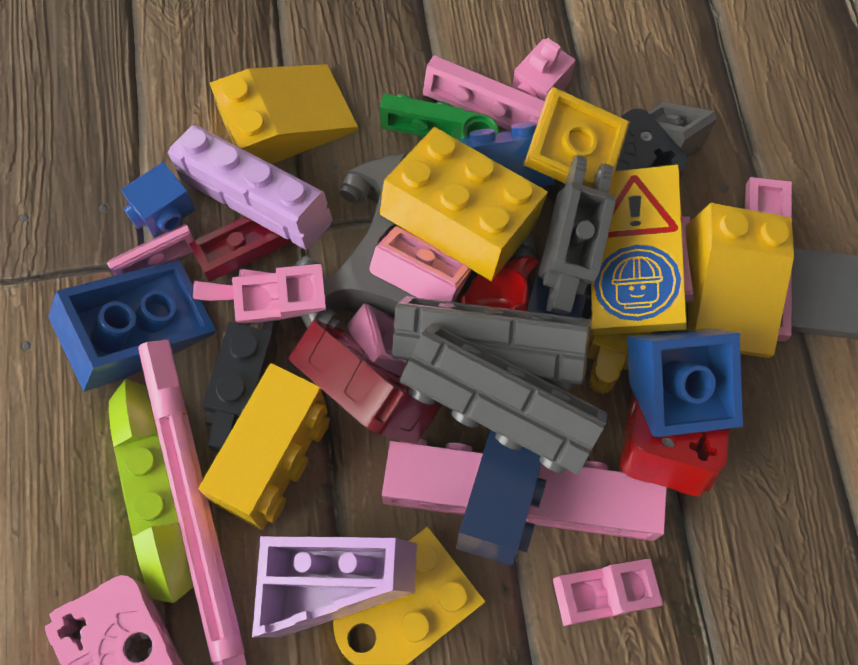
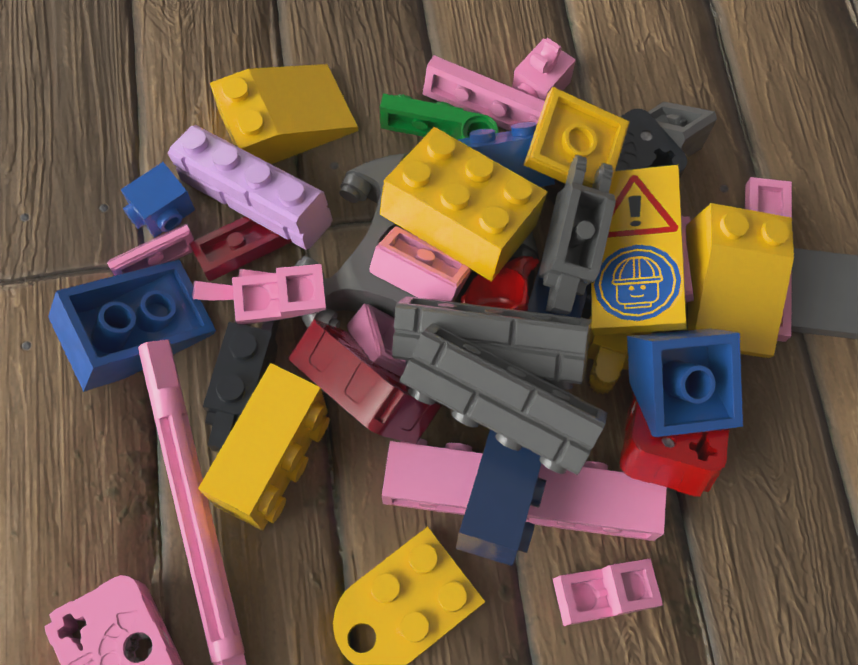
(148, 494): lime brick -> none
(327, 578): lavender wedge -> none

